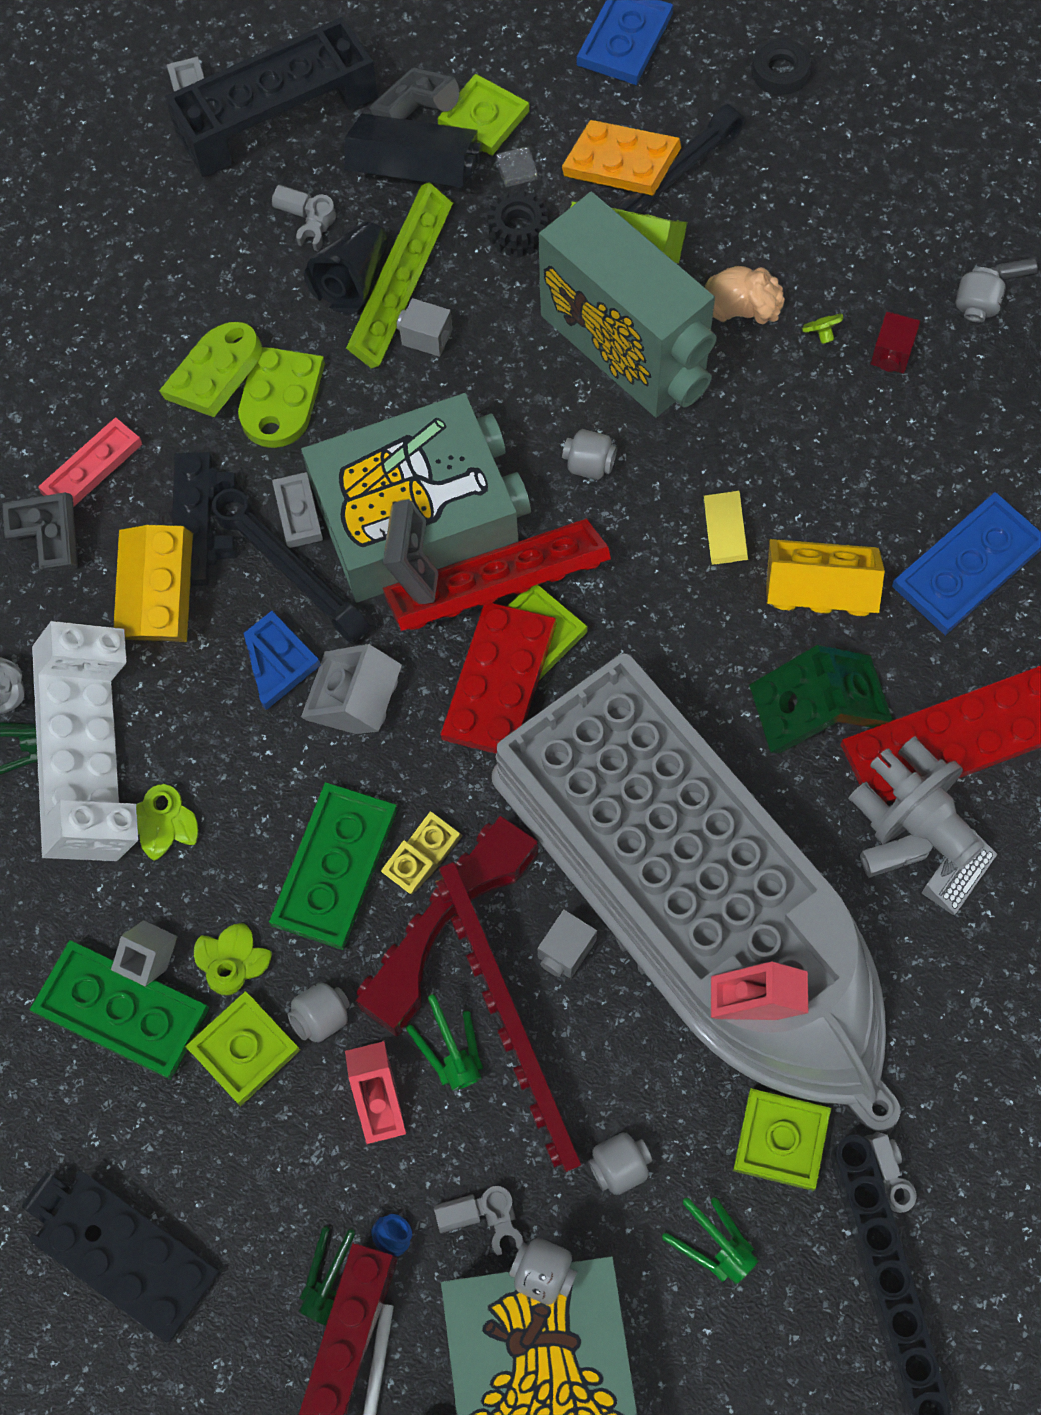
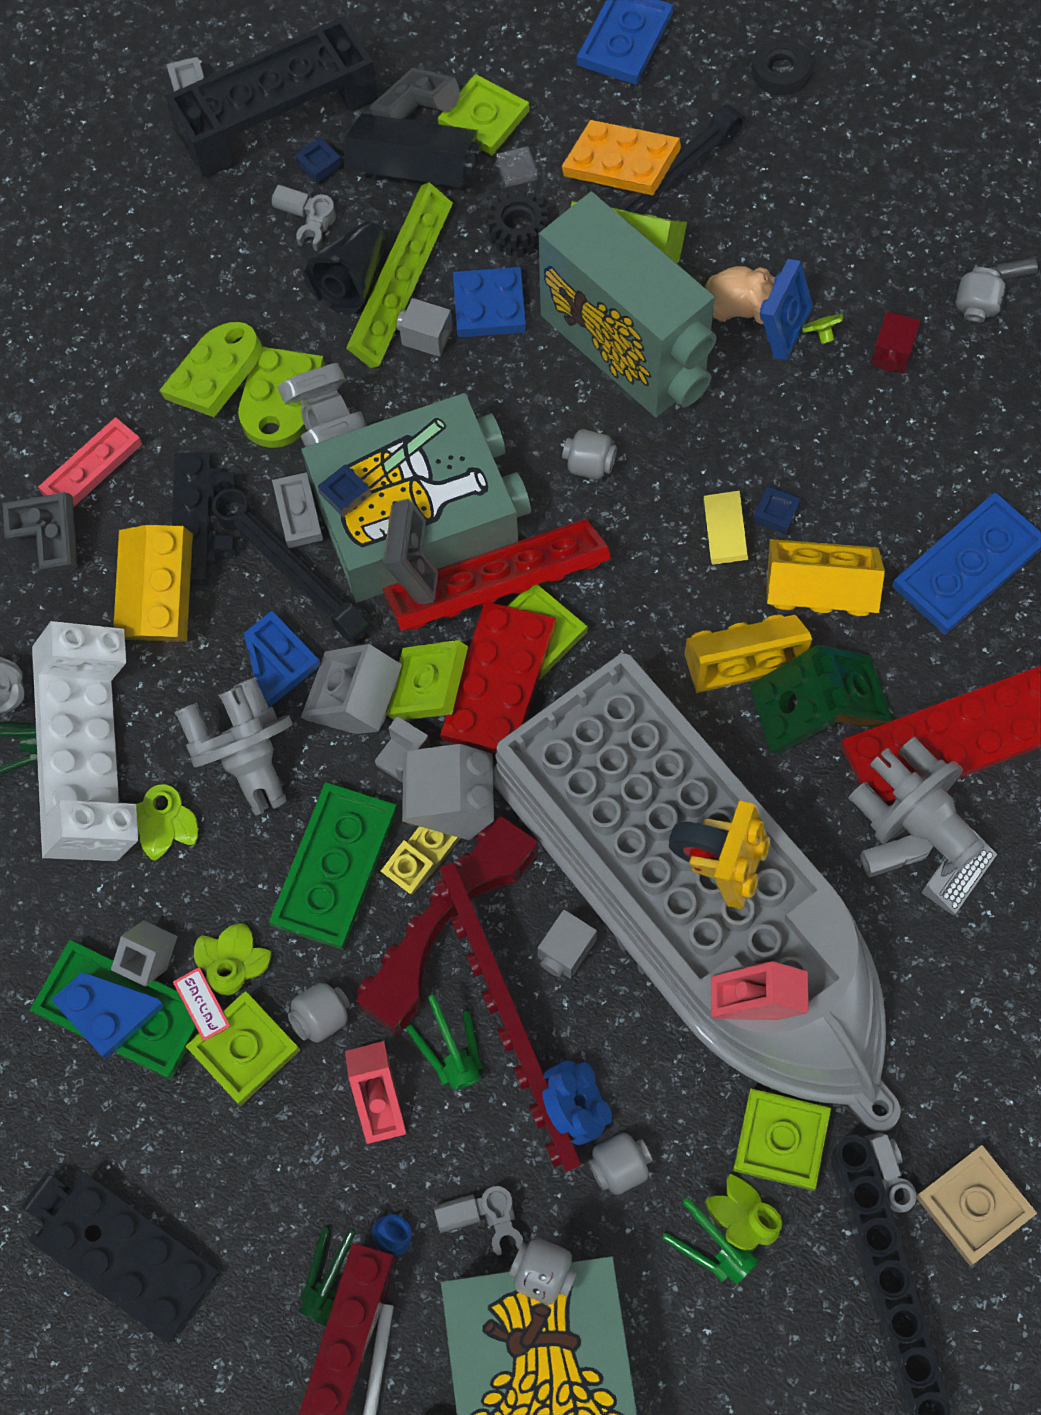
(105, 1011): none -> blue wing
(201, 1004): none -> white sticker
(245, 747): none -> light grey piece
(318, 160): none -> dark blue plate
(321, 404): none -> light grey piece
(344, 490): none -> dark blue plate
(403, 738): none -> light grey panel
(428, 680): none -> lime plate
(448, 789): none -> light grey slope
(489, 302): none -> blue plate
(575, 1102): none -> blue plate
(725, 851): none -> yellow plate
(744, 651): none -> yellow slope
(744, 1215): none -> lime plate
(776, 510): none -> dark blue plate
(786, 309): none -> blue plate
(976, 1205): none -> tan plate

